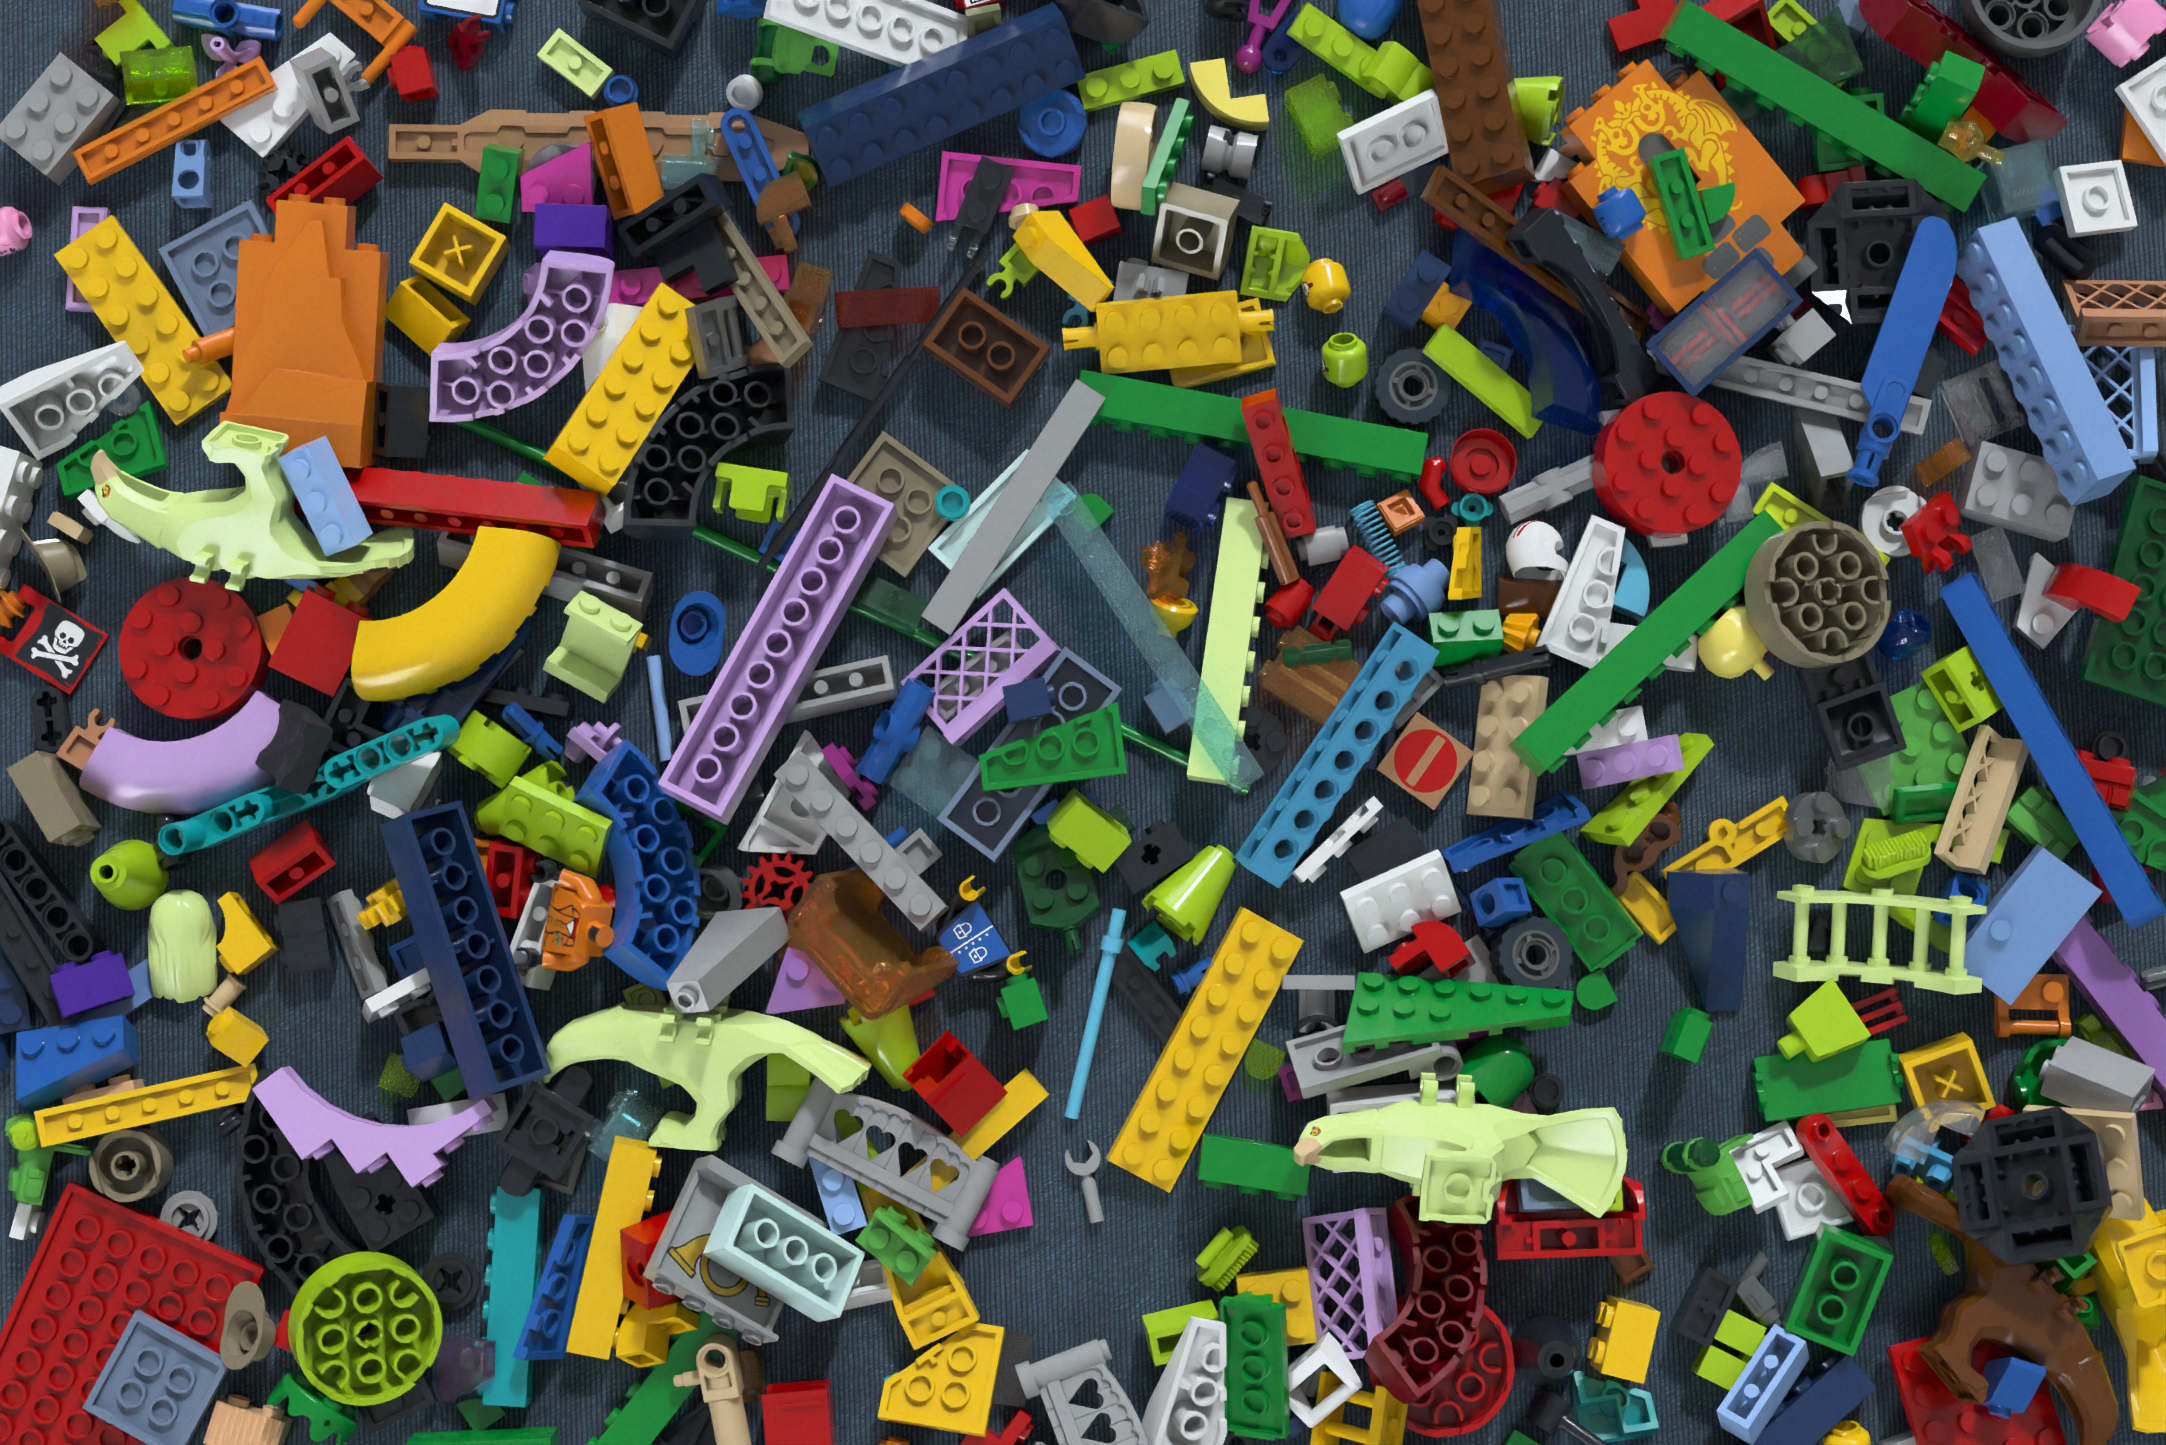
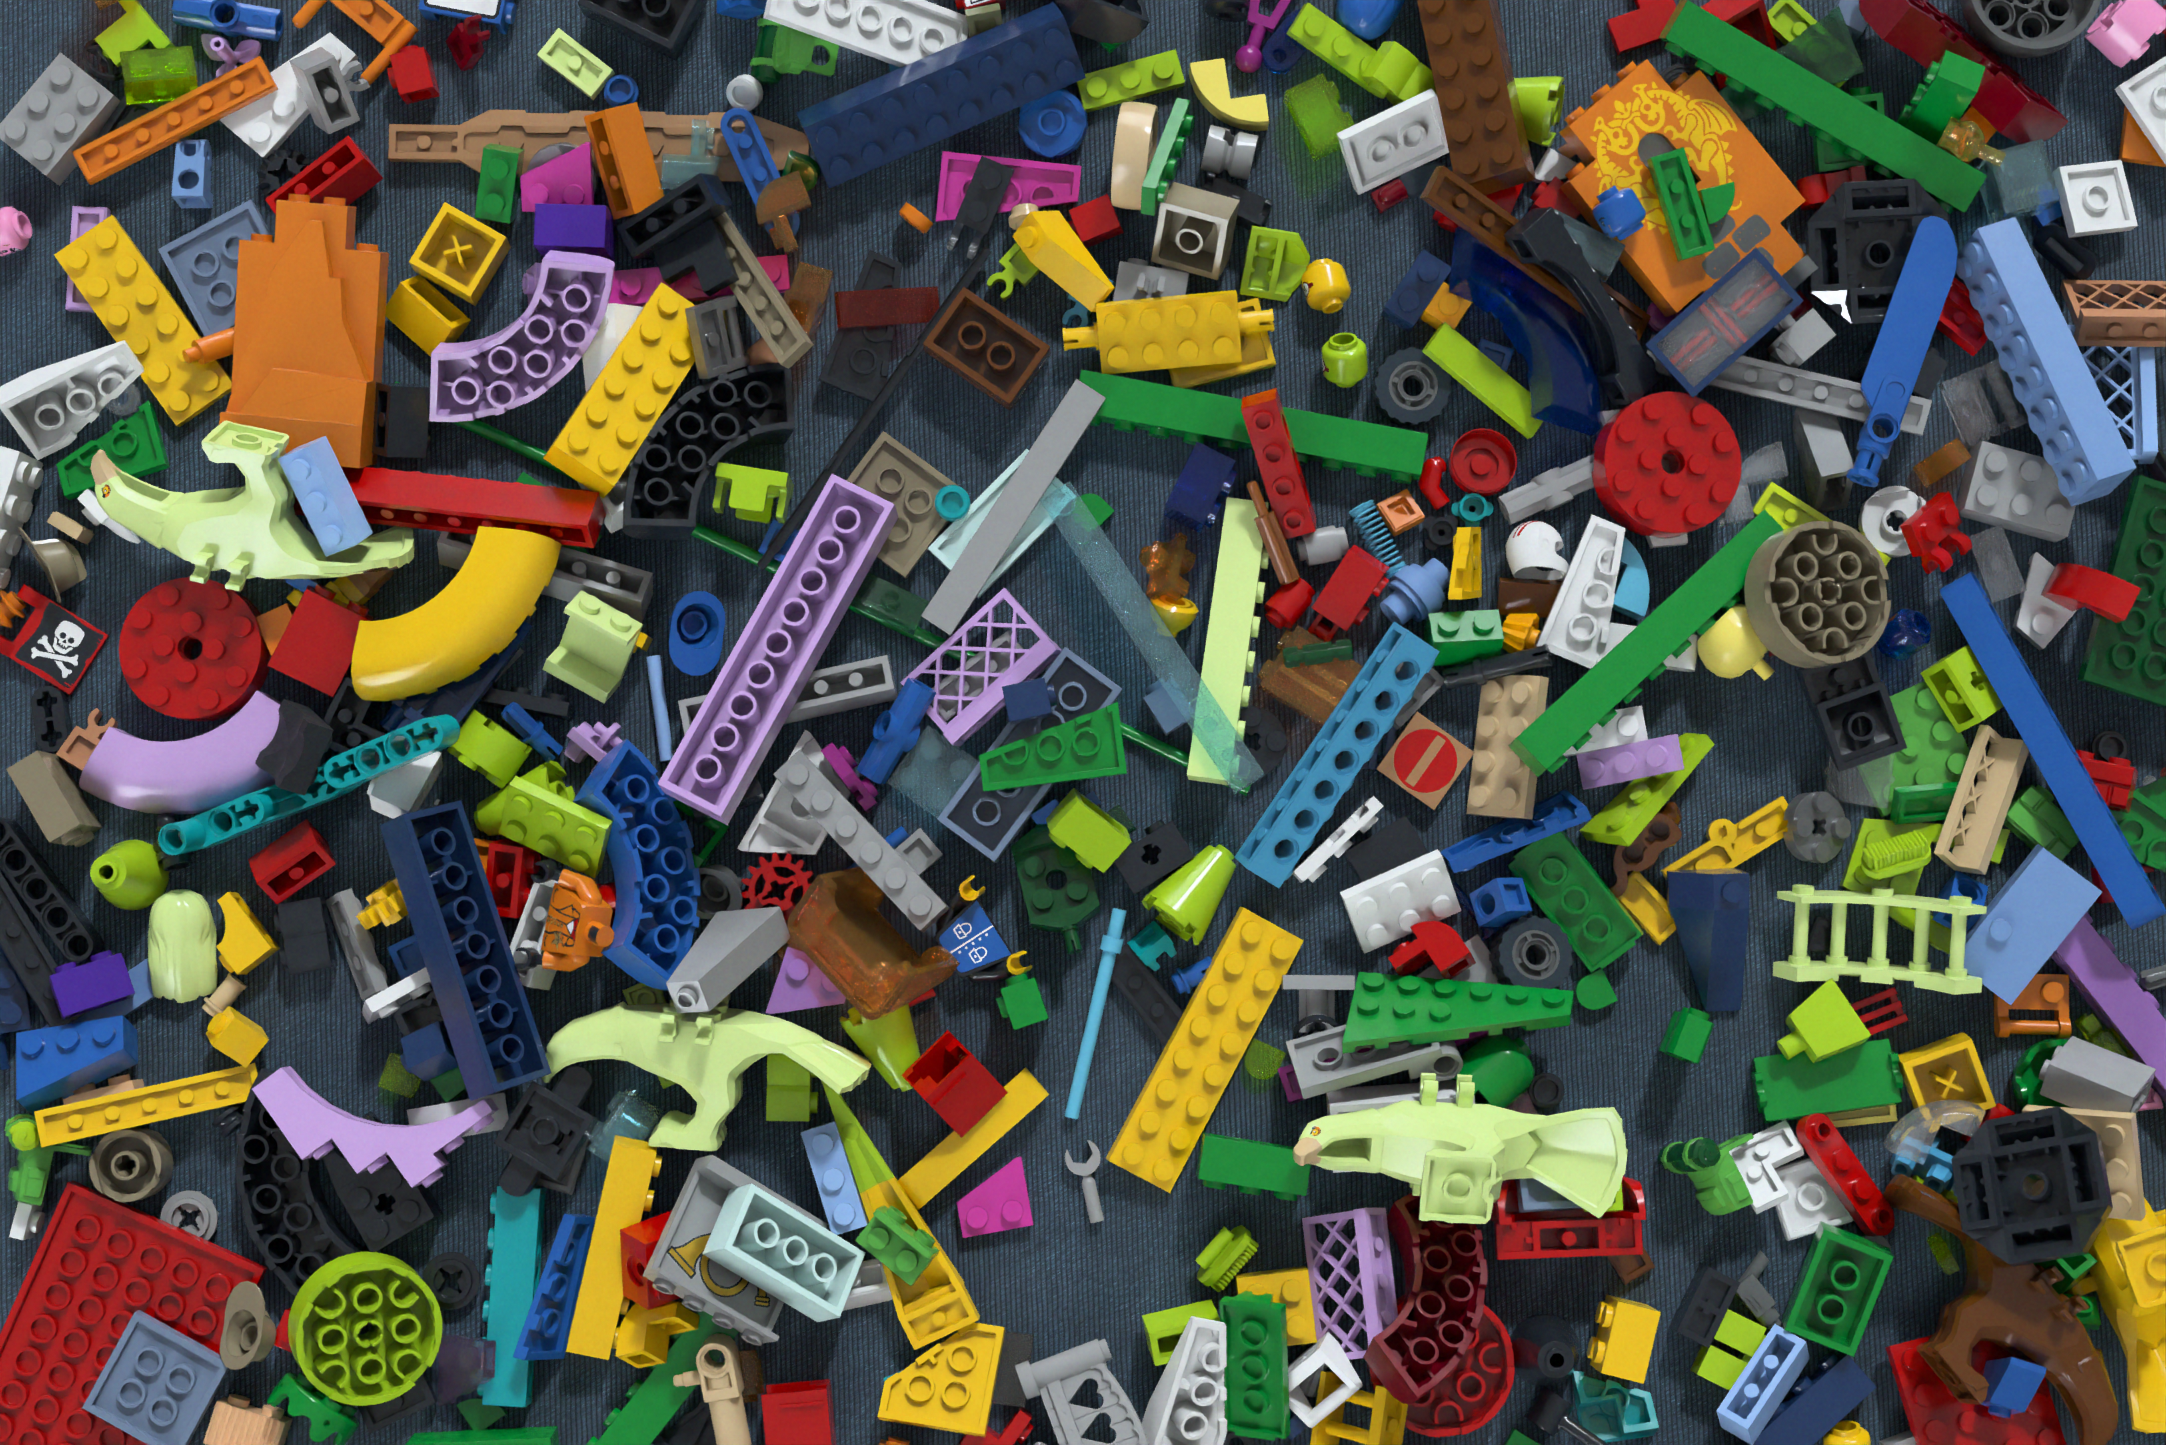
(952, 1206): light grey piece -> none

